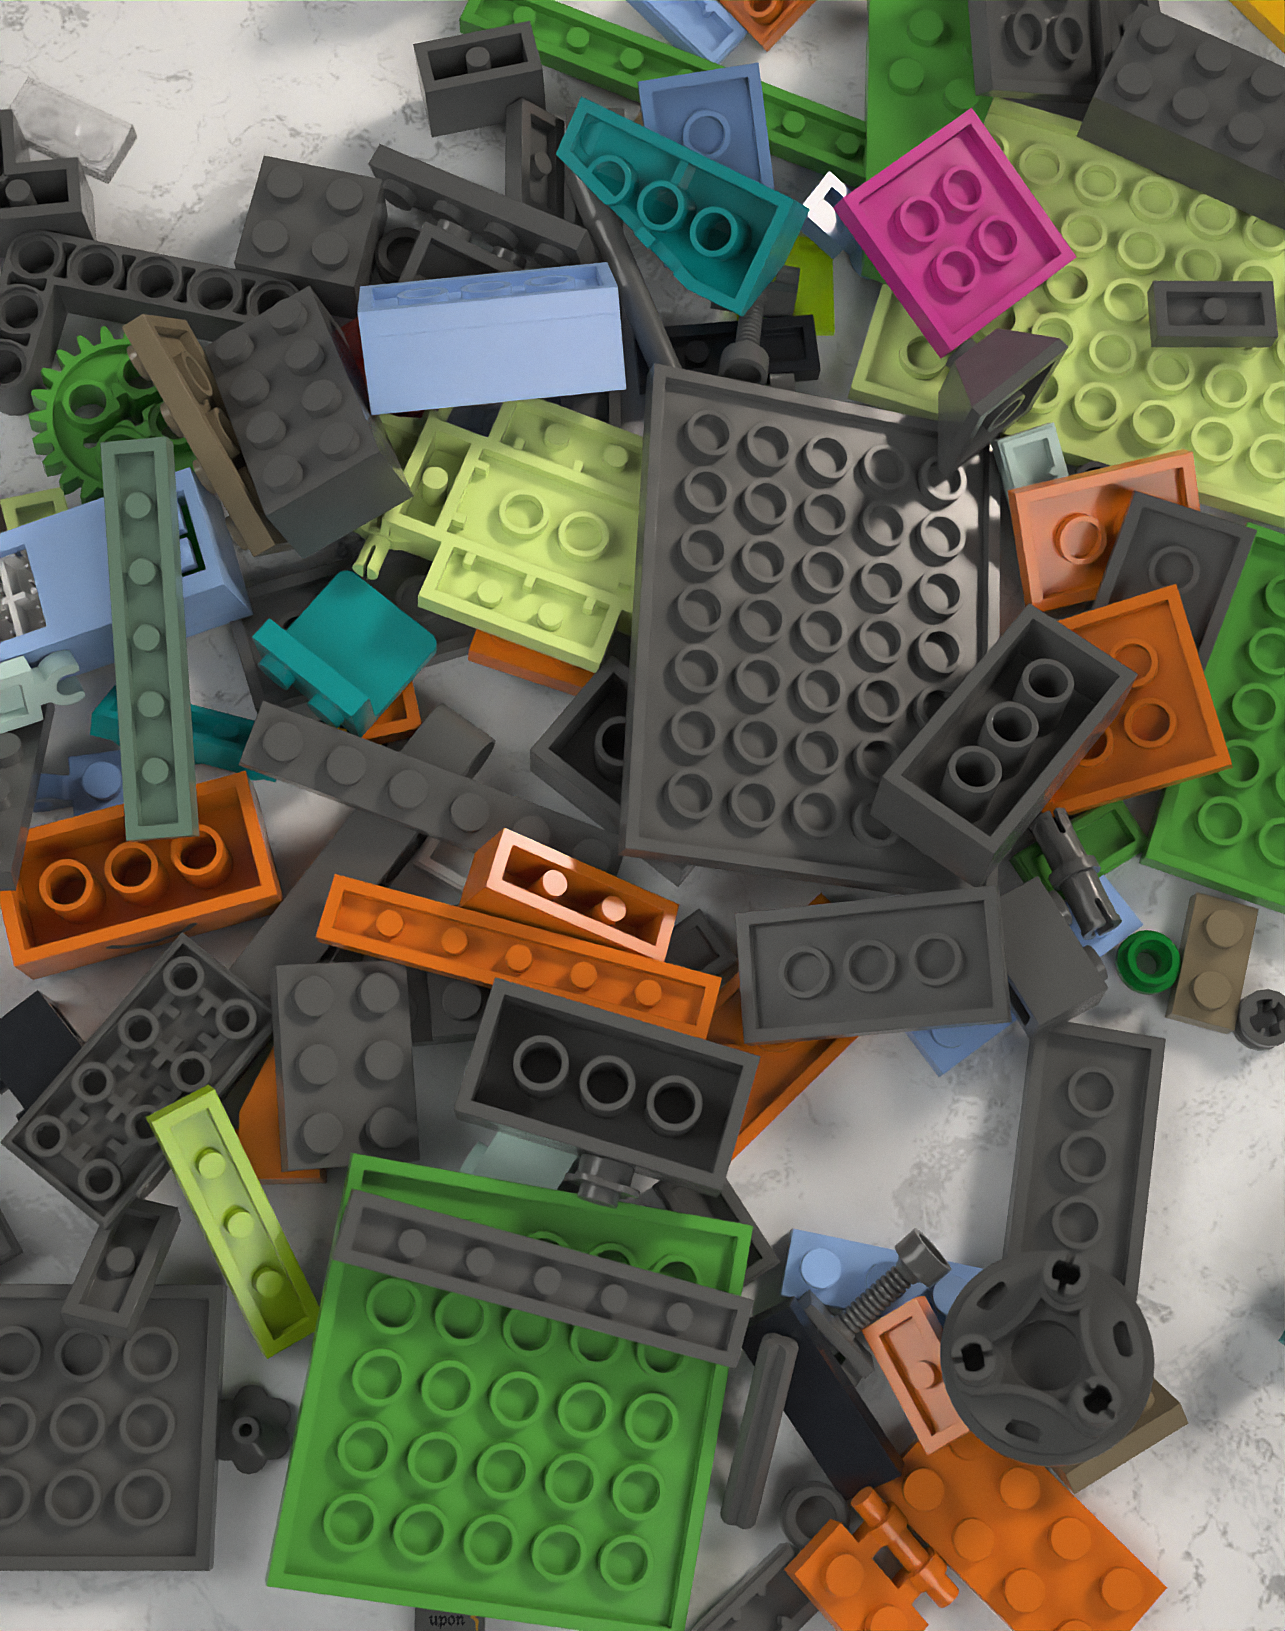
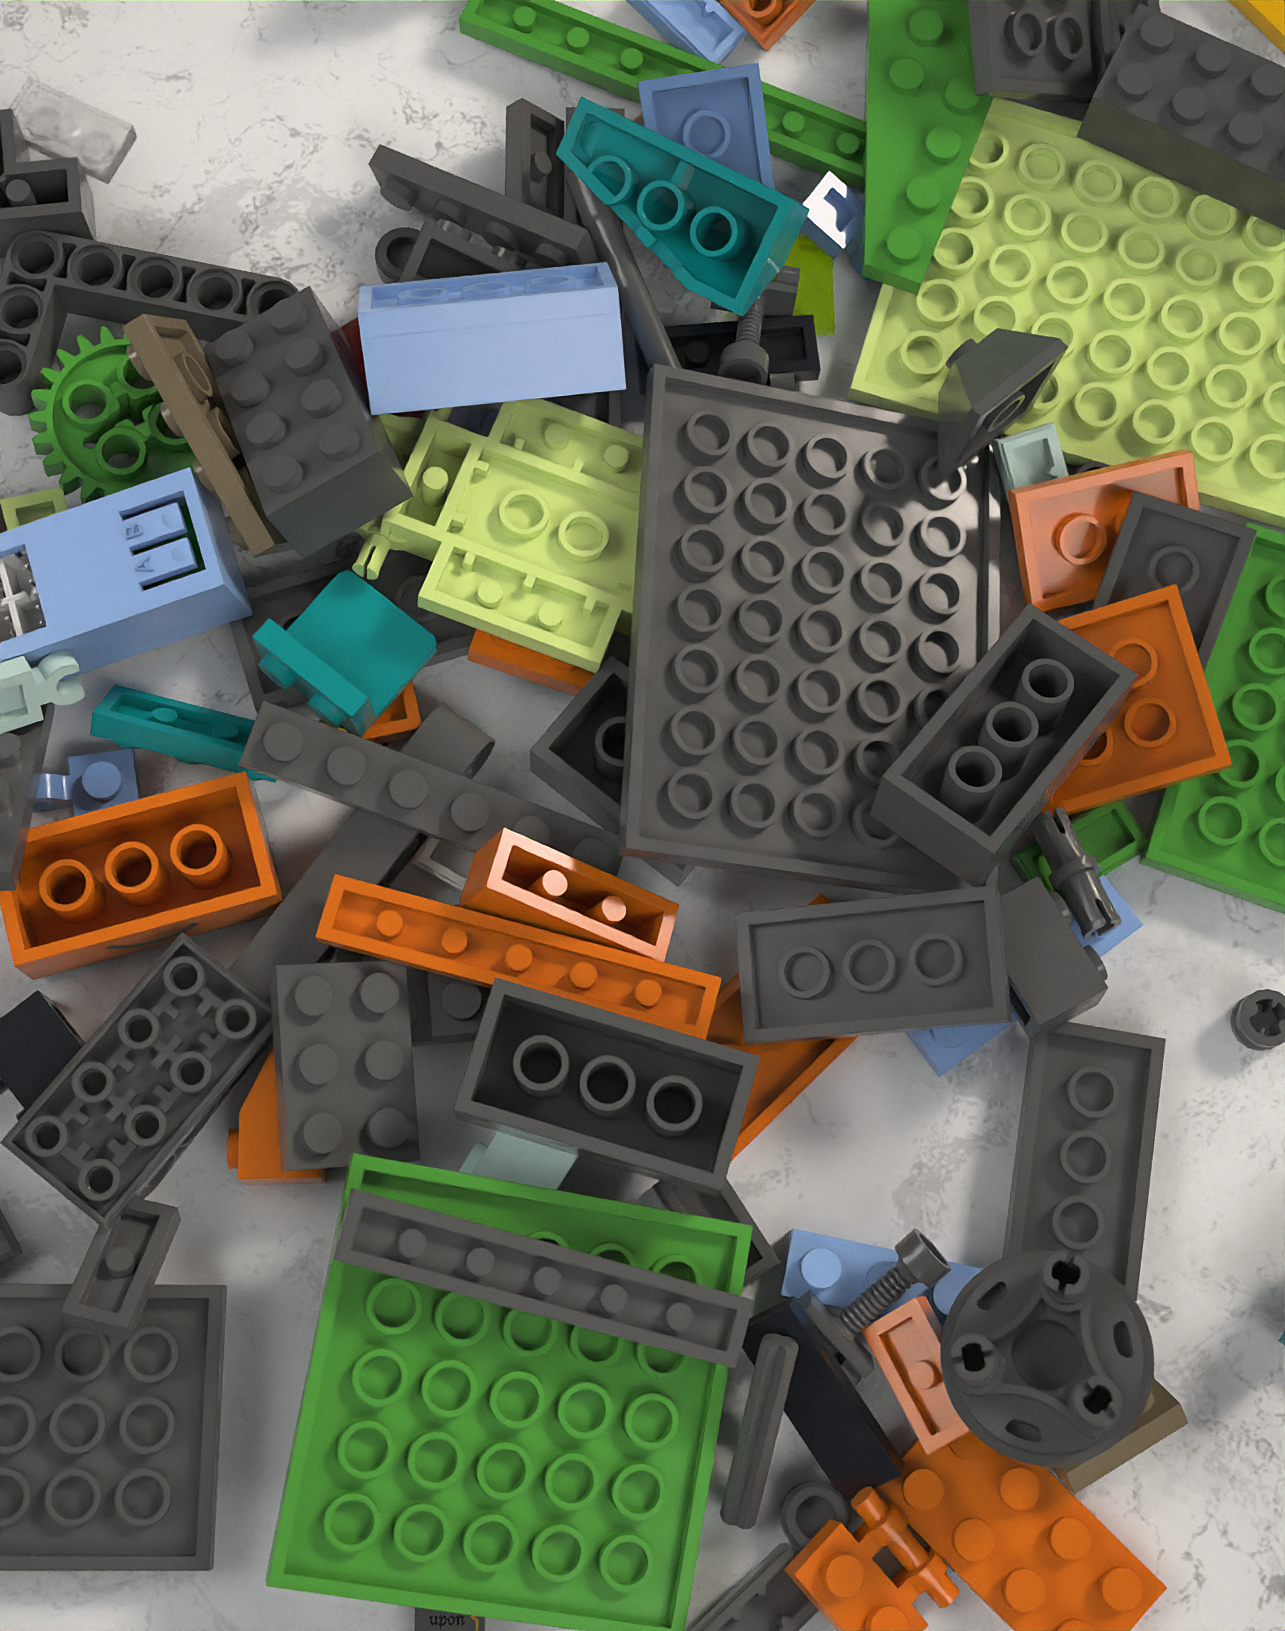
(149, 639): sand green plate -> none
(236, 1219): lime plate -> none
(268, 1423): dark grey plant -> none
(314, 230): dark grey brick -> none
(477, 75): dark grey brick -> none
(603, 1181): dark grey plate -> none
(699, 946): dark grey tile -> none
(954, 232): dark pink plate -> none
(1160, 949): green plate -> none
(1212, 314): dark grey plate -> none
(1213, 963): dark tan plate -> none

